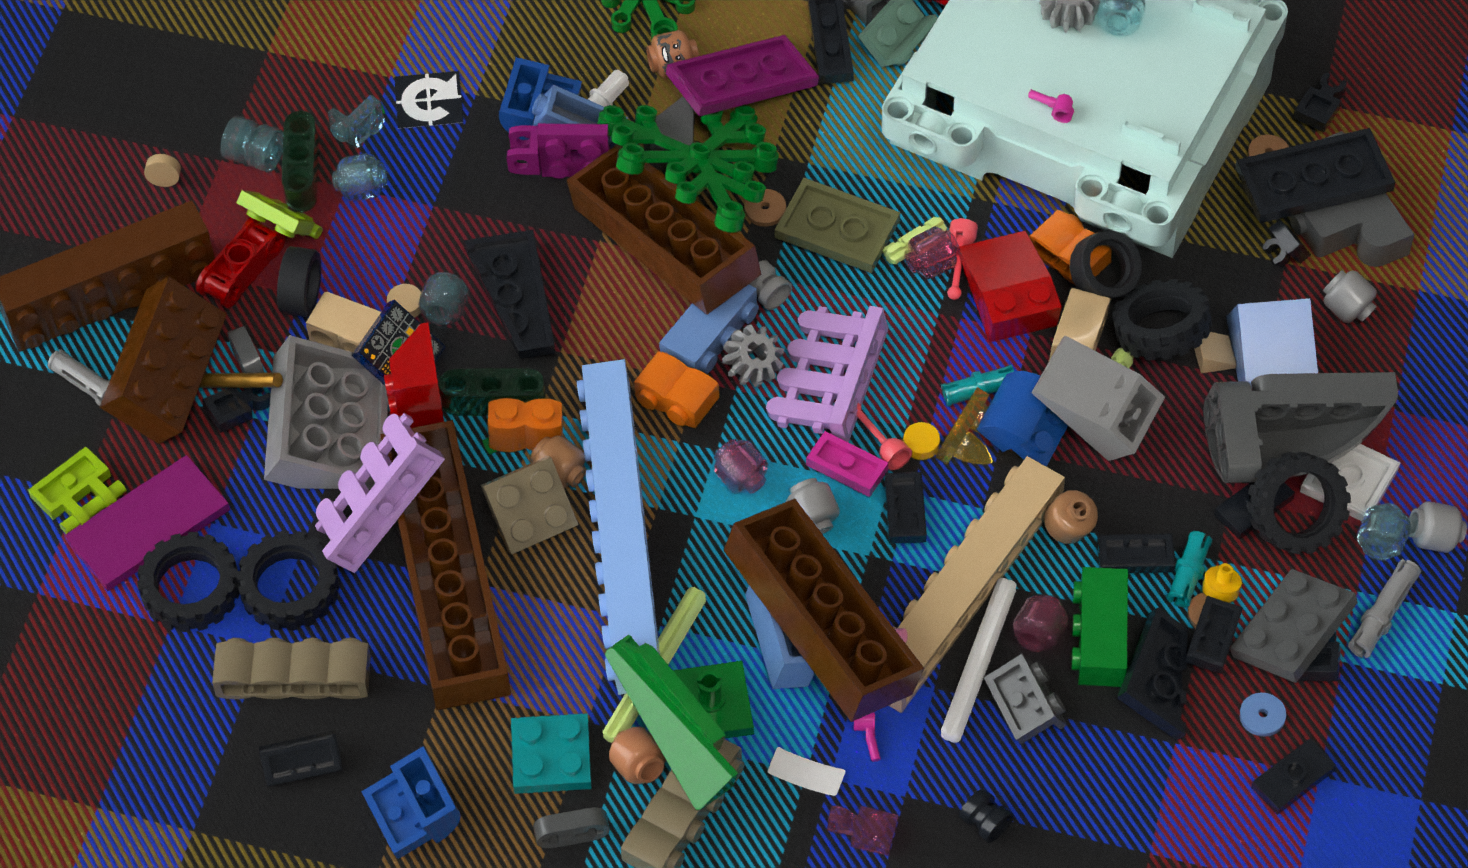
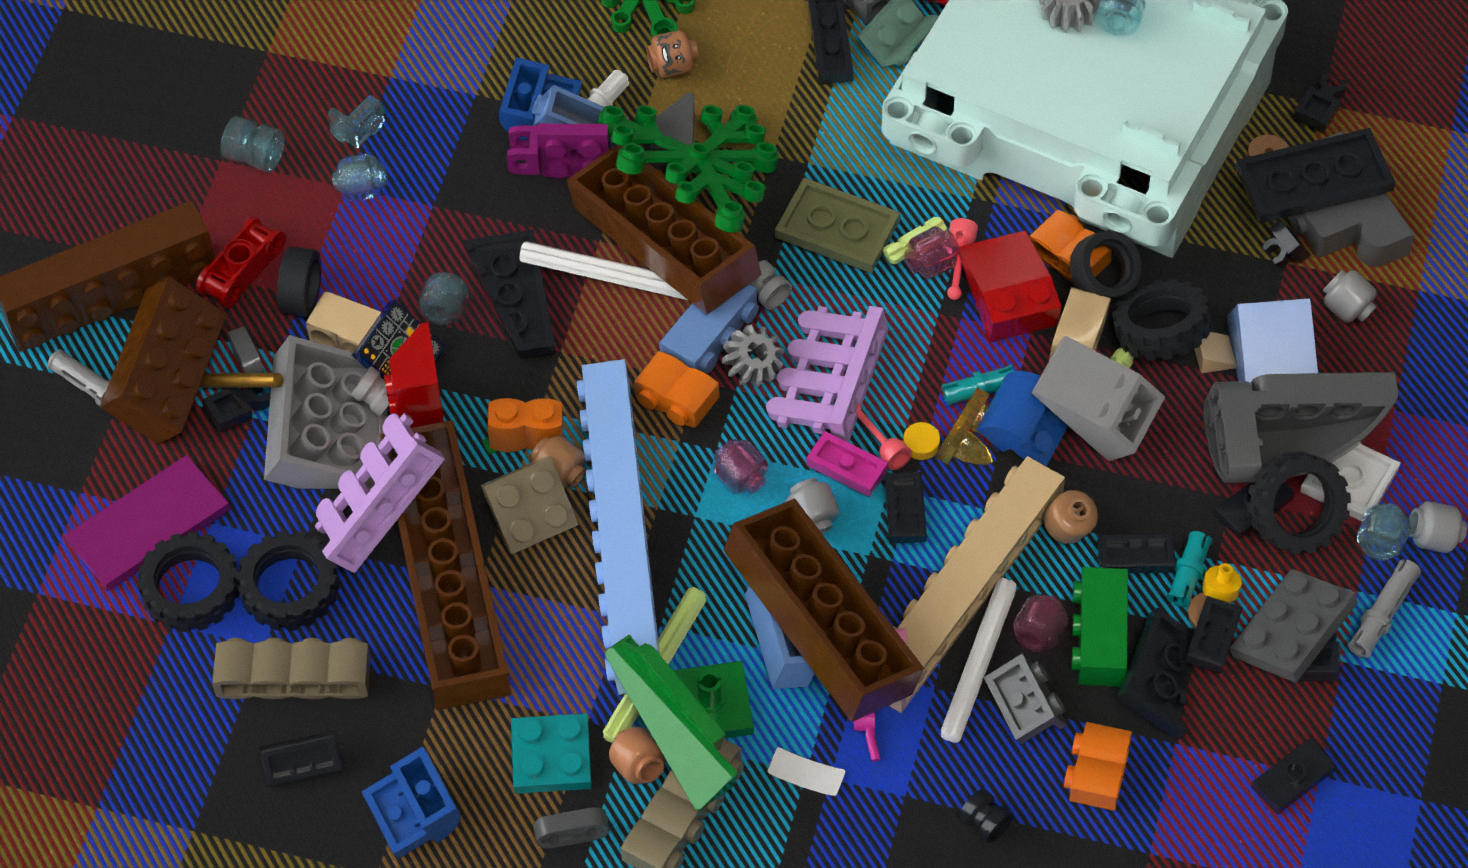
(72, 482): lime plate -> none
(162, 170): tan tile -> none
(274, 210): lime plate -> none
(300, 161): clear green beam -> none
(372, 390): none -> light grey wheel
(407, 296): tan tile -> none
(428, 99): sticker -> none
(477, 382): clear green beam -> none
(595, 268): none -> white axle
(742, 75): magenta tile -> none
(766, 217): medium nougat wheel -> none
(870, 830): clear pink plate -> none
(1061, 105): dark pink hand -> none
(1099, 765): none -> orange brick
(1262, 725): medium blue wheel -> none

